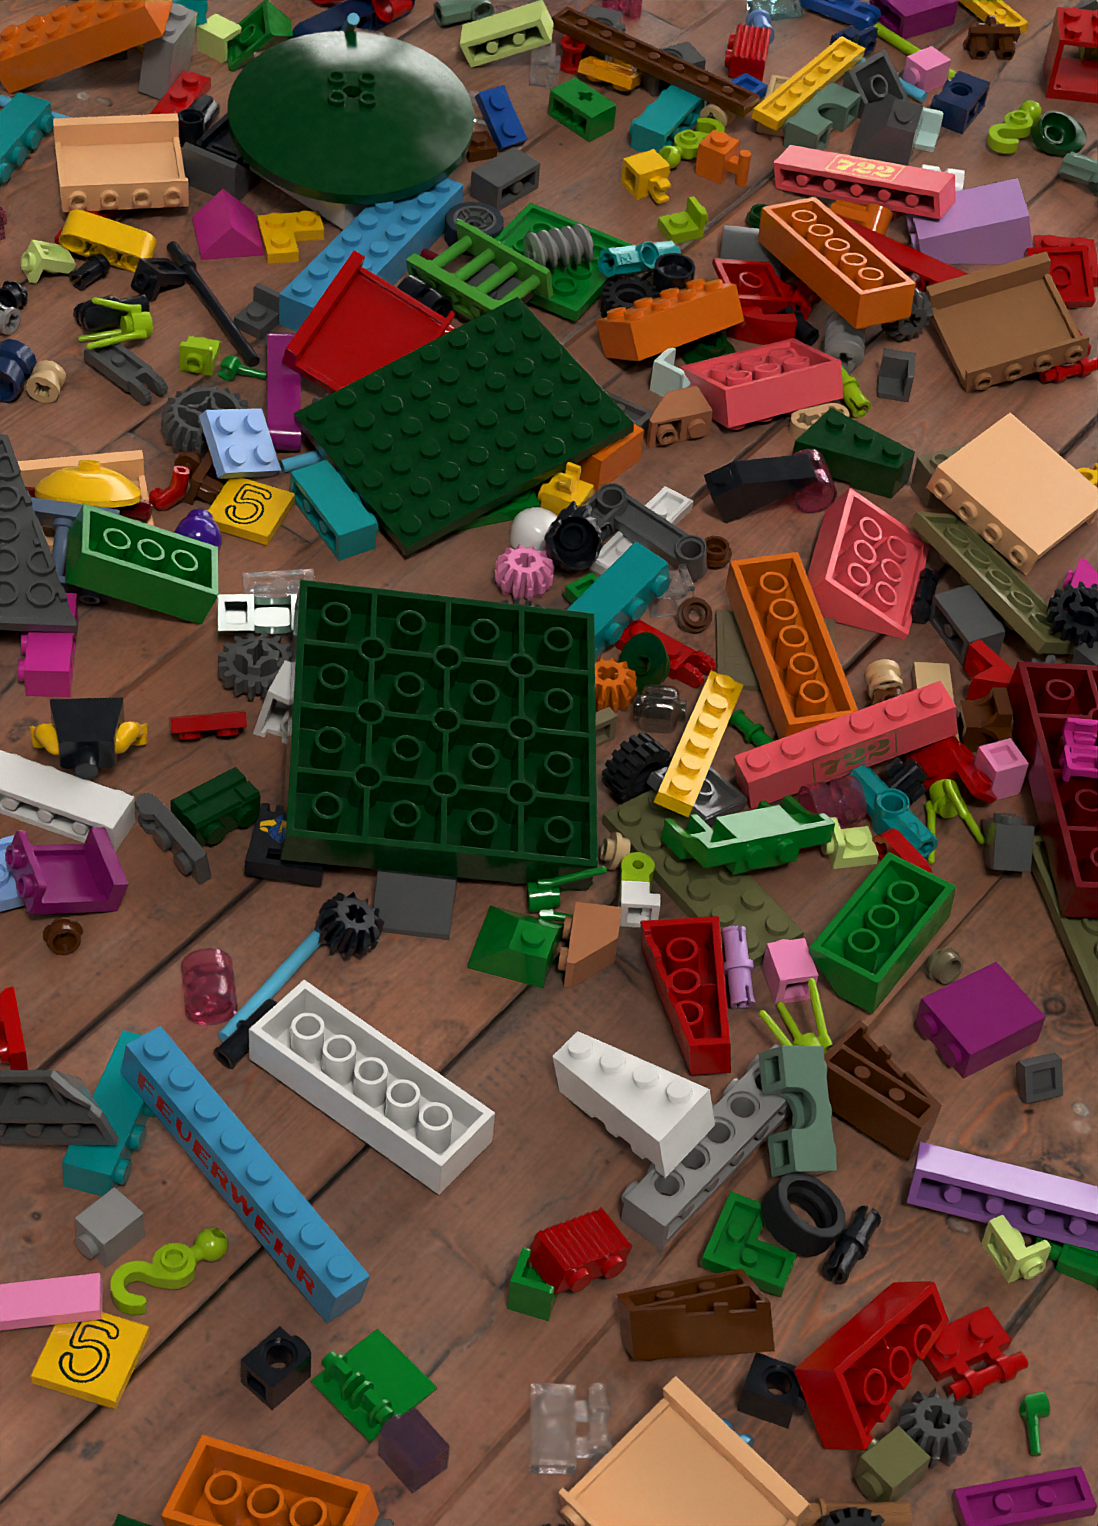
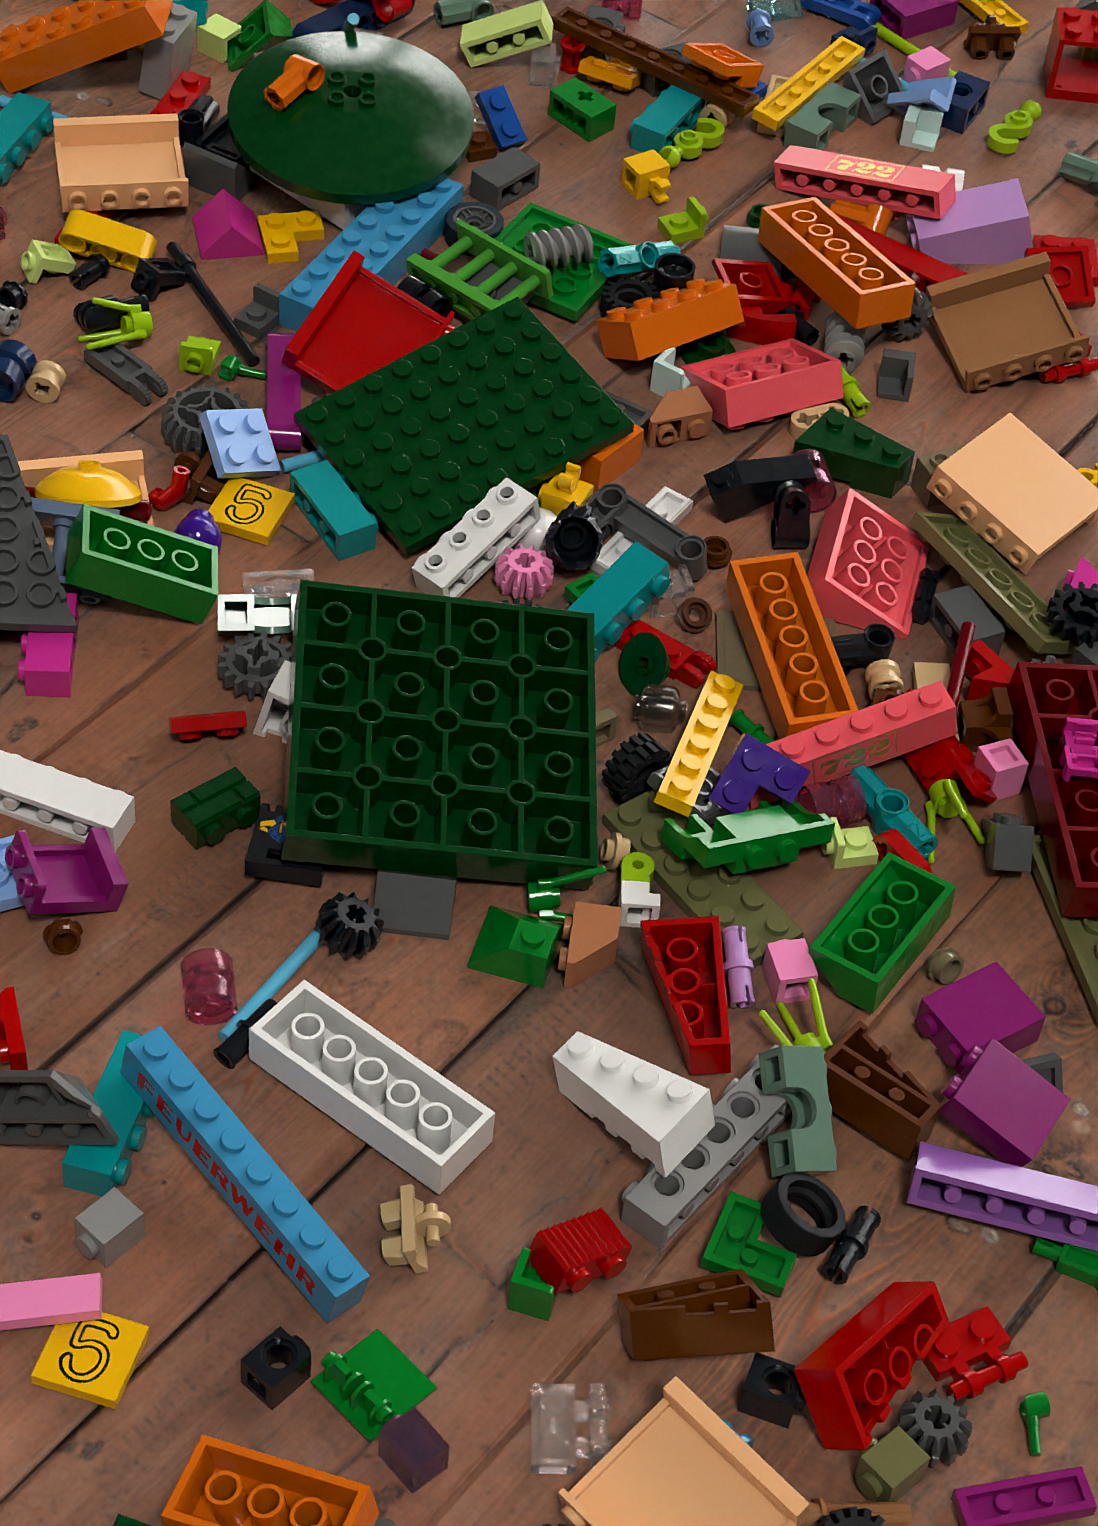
(88, 733): black torso -> none
(171, 1269): lime piece -> none
(172, 835): dark grey hinge -> none
(298, 76): none -> orange piece
(419, 1225): none -> tan hips
(477, 541): none -> white brick
(614, 685): orange gear -> none
(719, 159): orange brick -> none
(724, 63): none -> orange plate
(747, 51): red brick -> none
(752, 767): none -> dark purple plate
(790, 521): none -> black piece
(864, 647): none -> black piece
(888, 131): dark grey slope -> none
(906, 777): black gear -> none
(927, 93): none -> light blue panel
(960, 661): none -> dark red bar
(1002, 1103): none -> magenta brick
(1009, 1251): yellowish green bracket -> none
(1058, 133): dark green hat -> none

